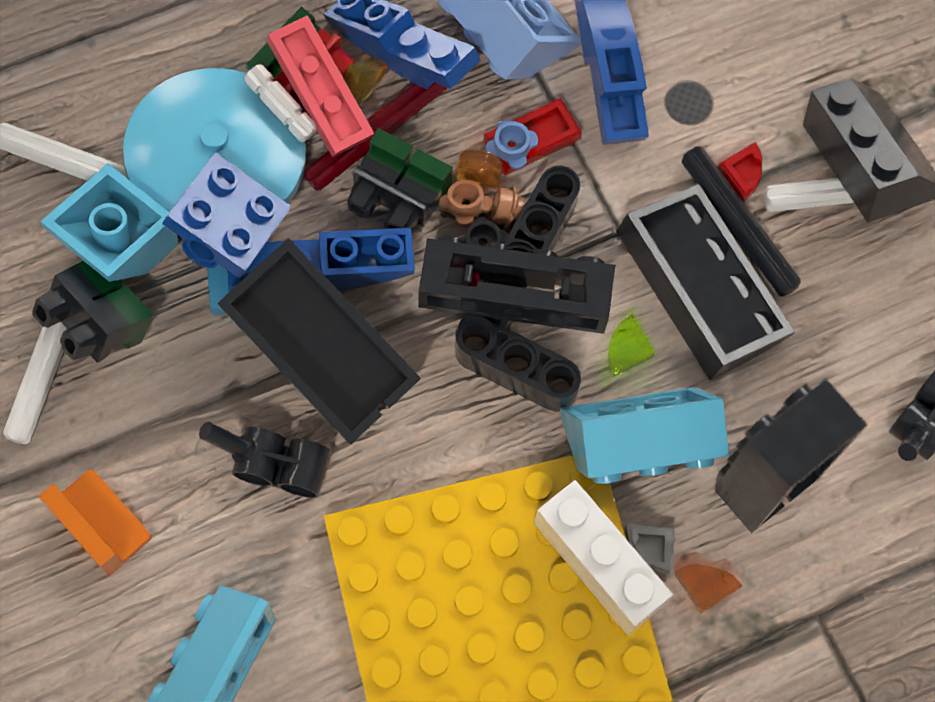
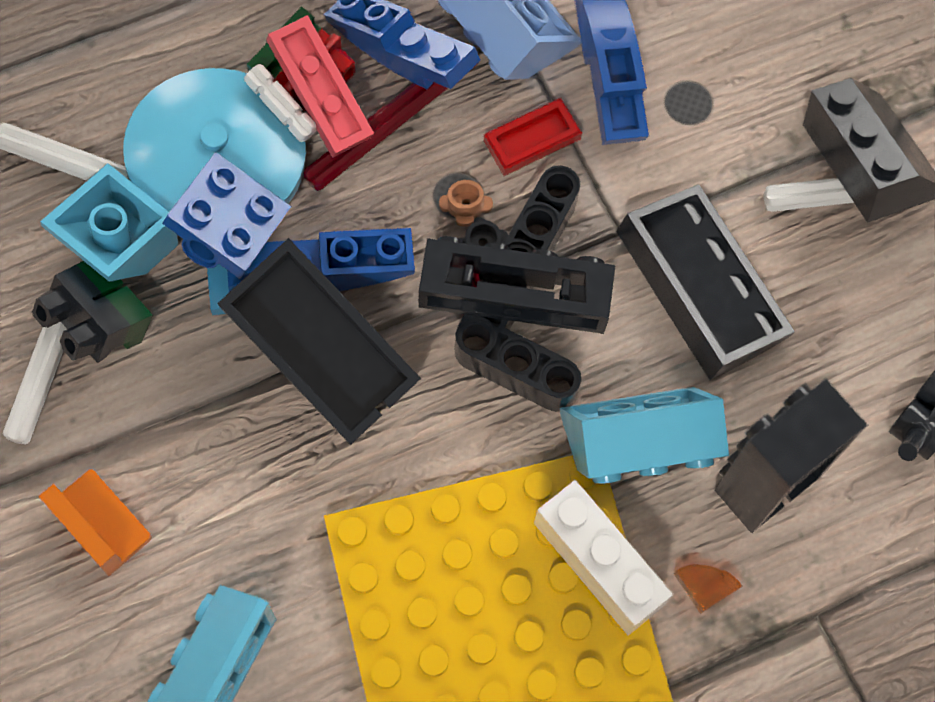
(266, 461): black beam -> none
(364, 77): clear yellow tile -> none
(399, 181): hips -> none
(480, 168): clear orange tile -> none
(506, 207): nougat plate -> none
(515, 132): medium blue plate -> none
(628, 347): clear neon green tile -> none
(654, 545): light grey tile -> none
(741, 221): black axle -> none
(743, 170): red tile -> none

